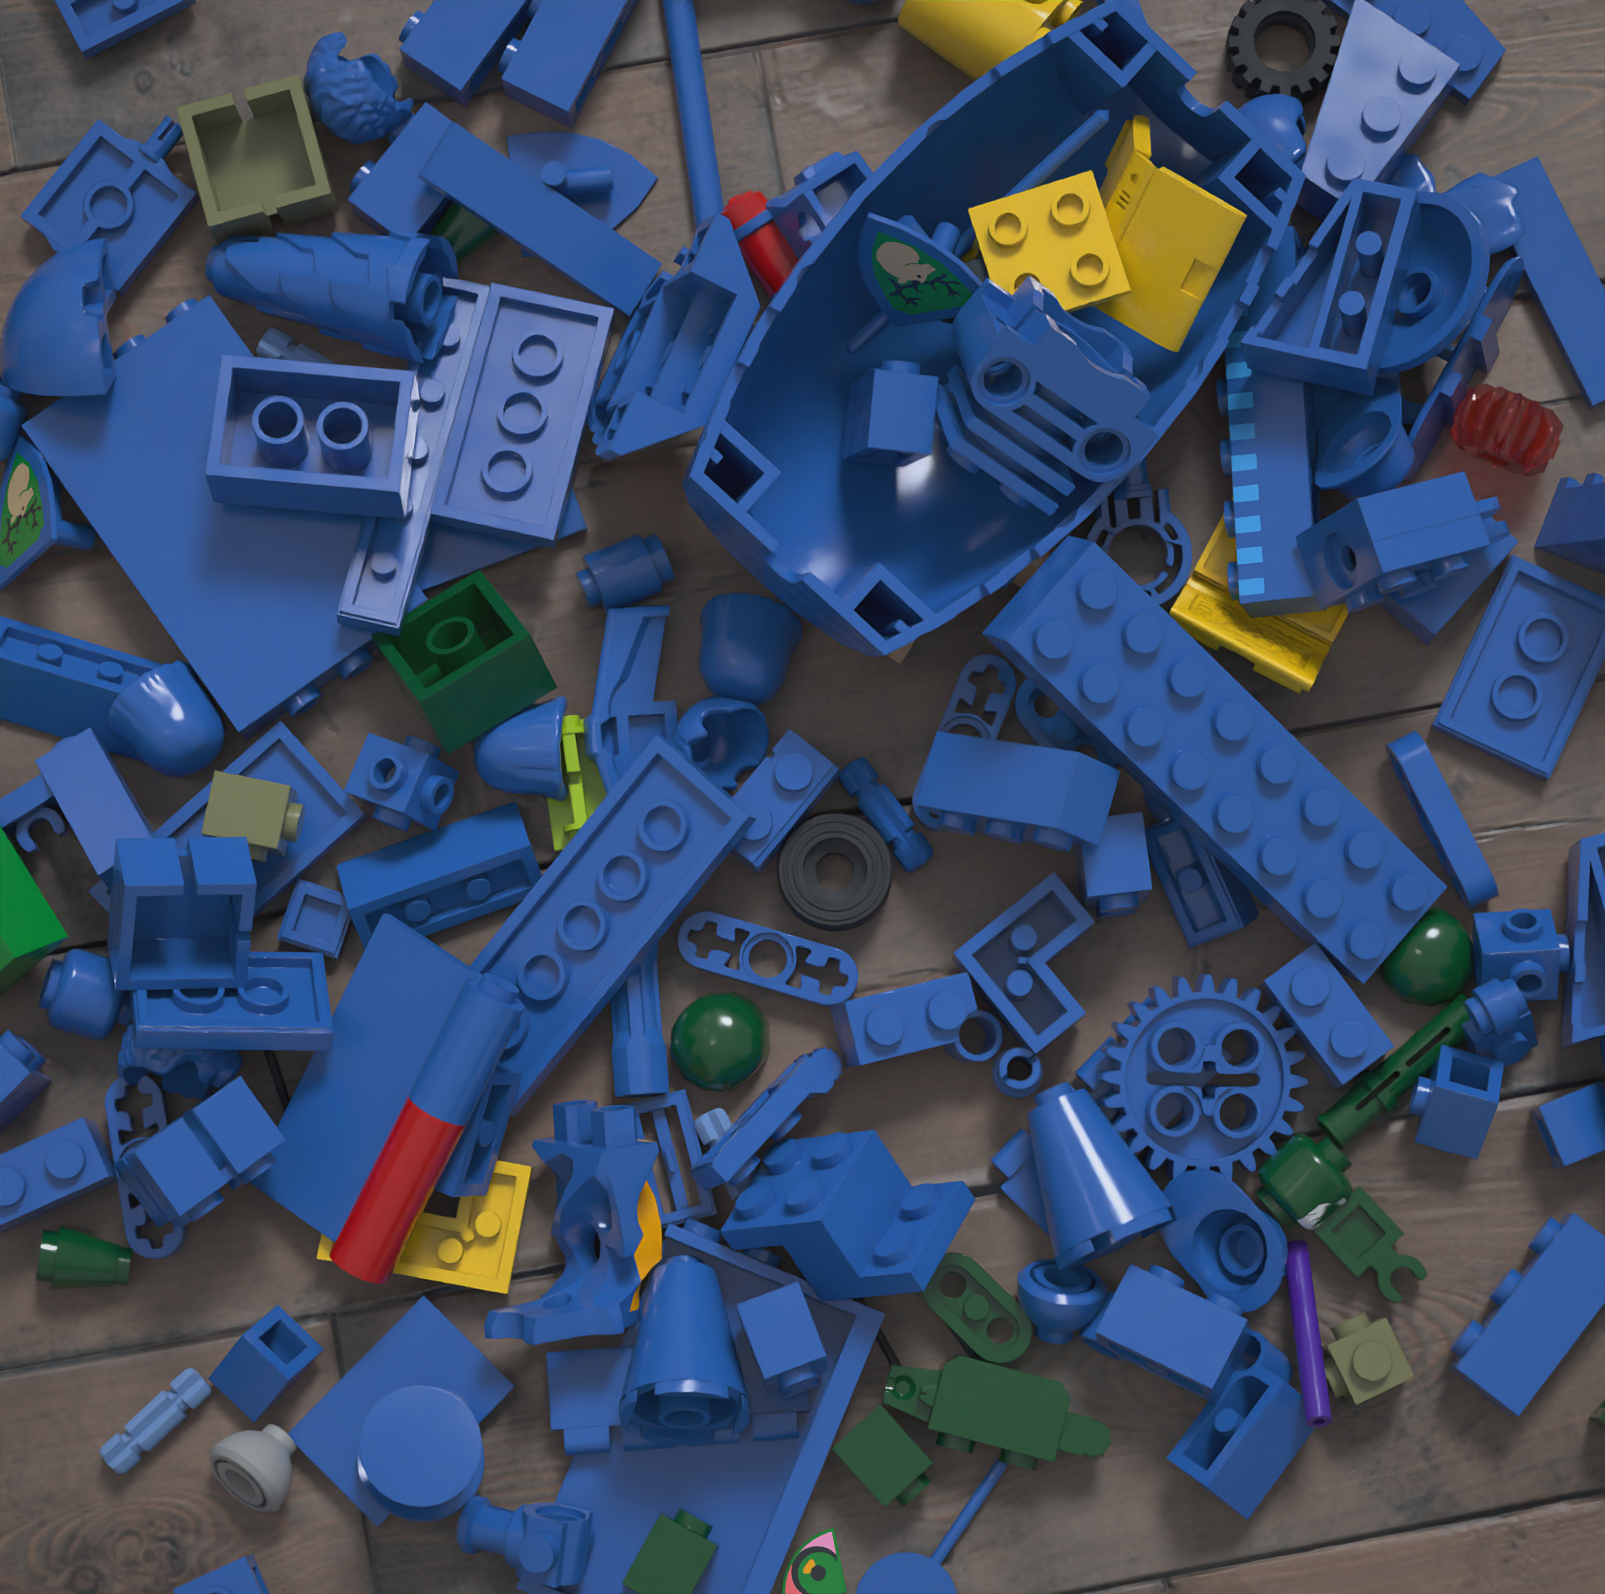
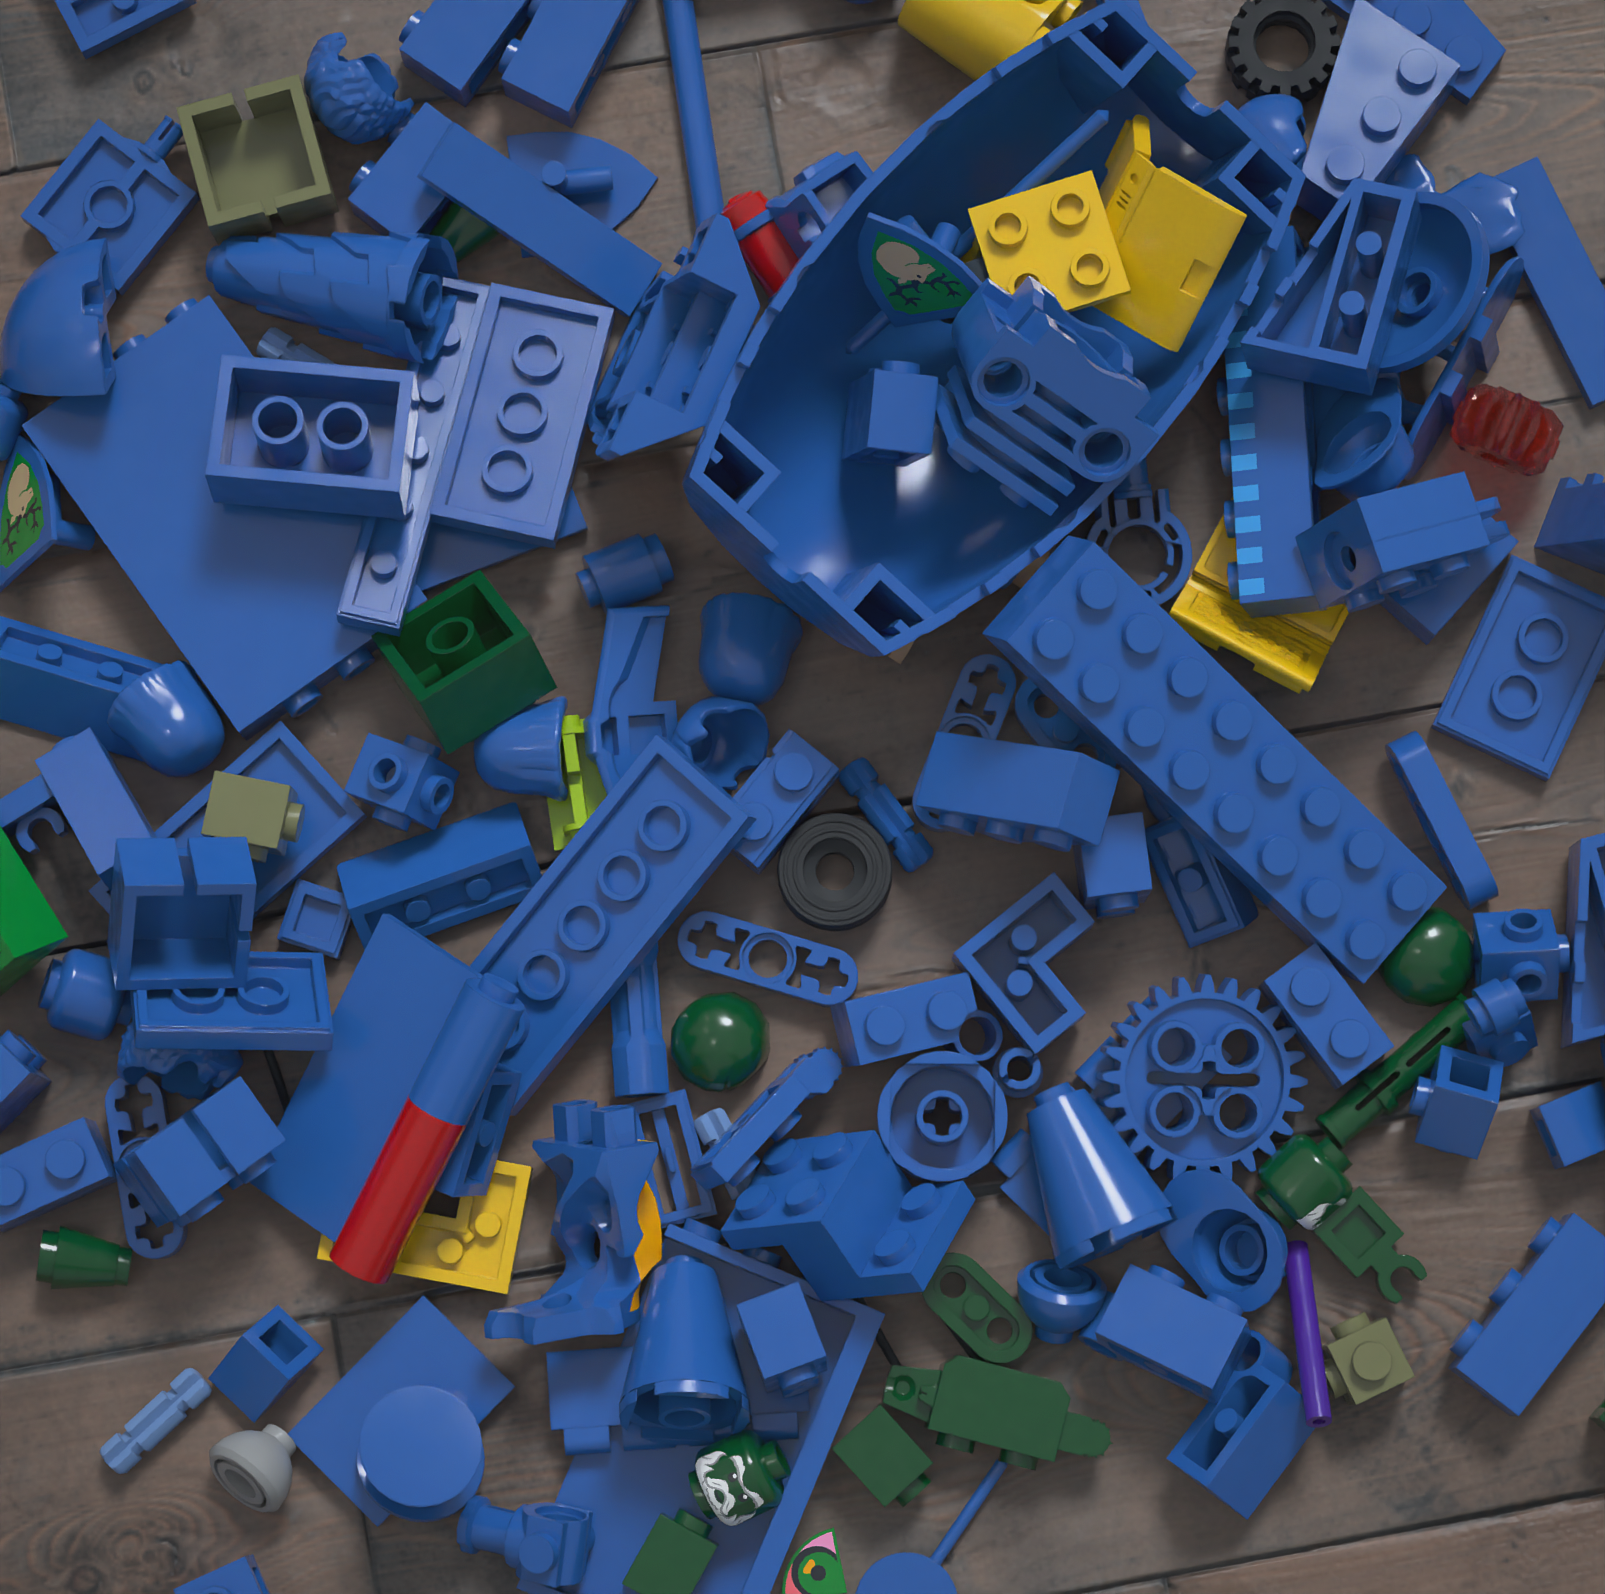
(739, 1477): none -> dark green head
(968, 1091): none -> blue brick

